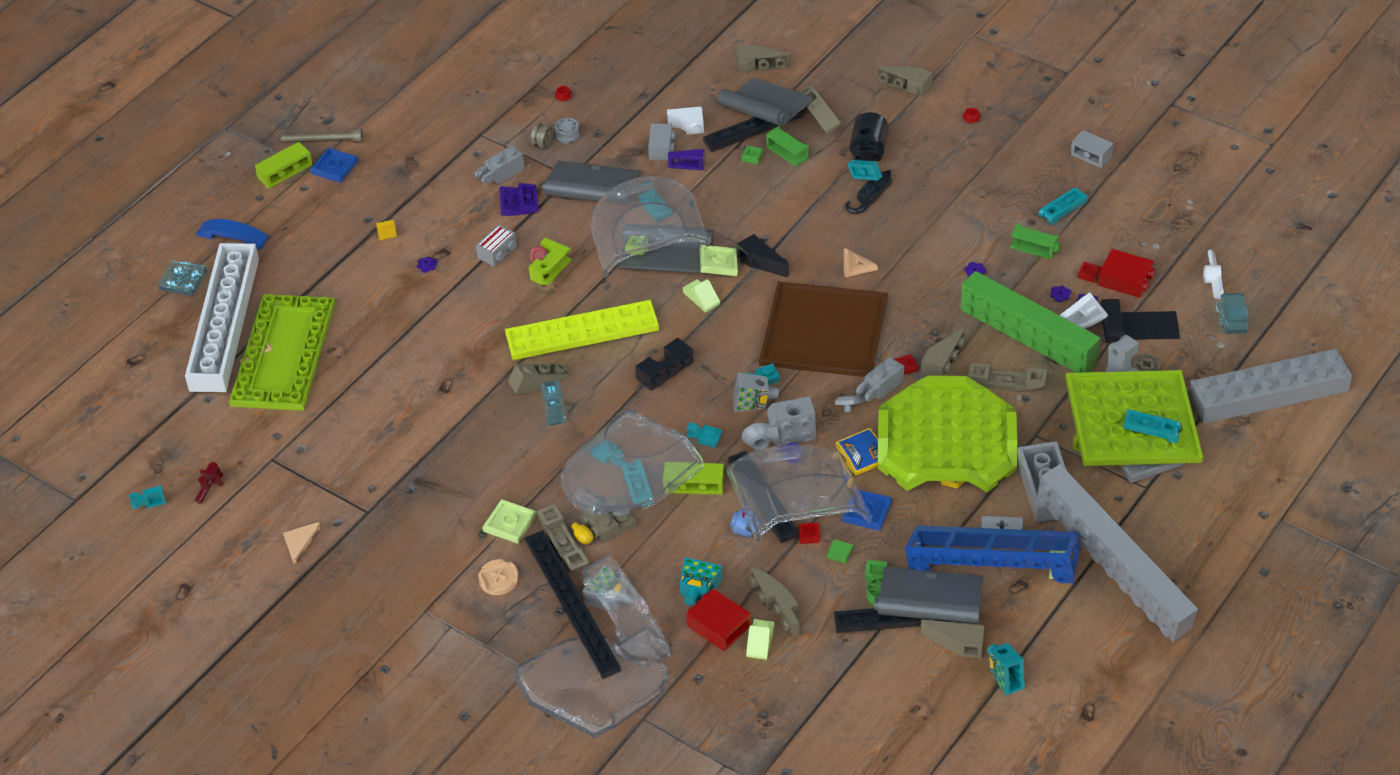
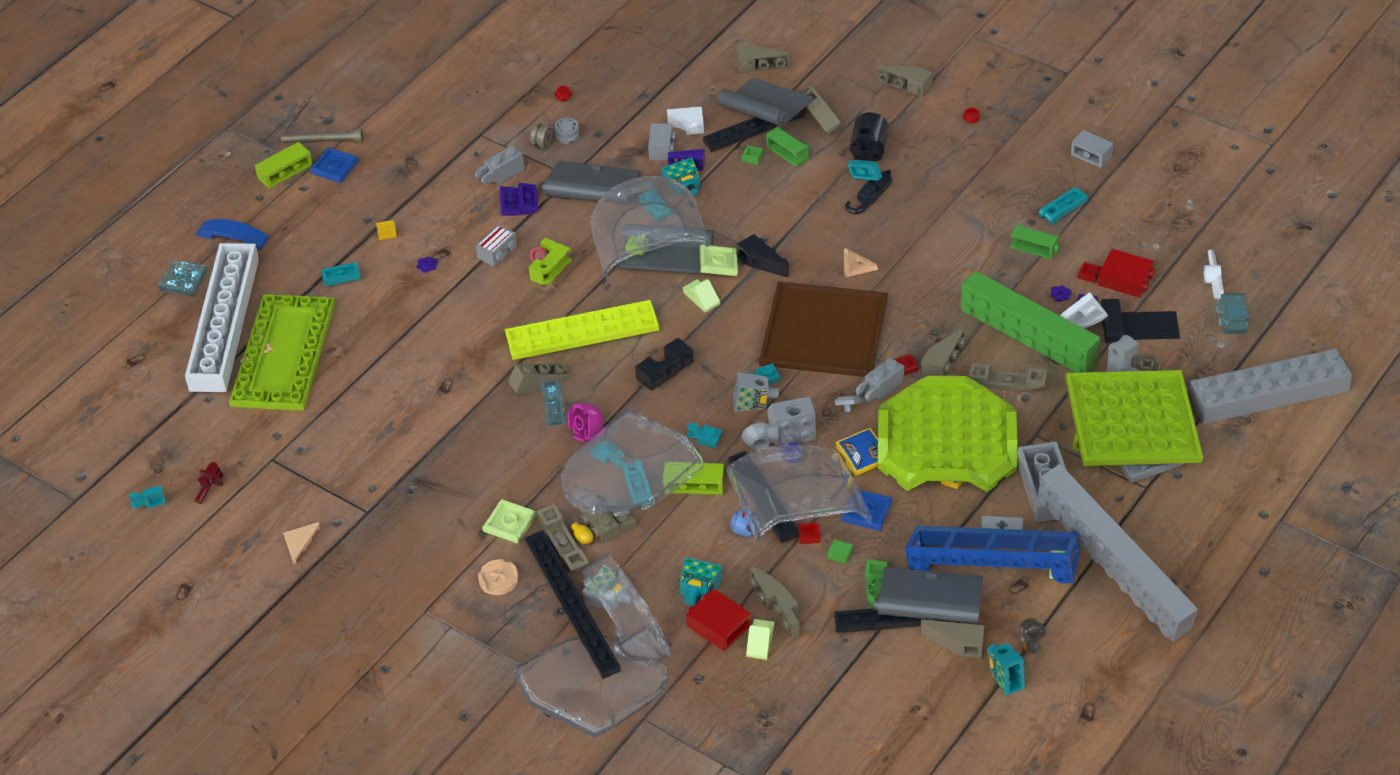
(340, 274): none -> teal plate
(585, 420): none -> dark pink cylinder
(685, 173): none -> teal torso
(972, 267): dark purple plant -> none
(1031, 634): none -> clear smoke animal
(1152, 425): teal plate -> none

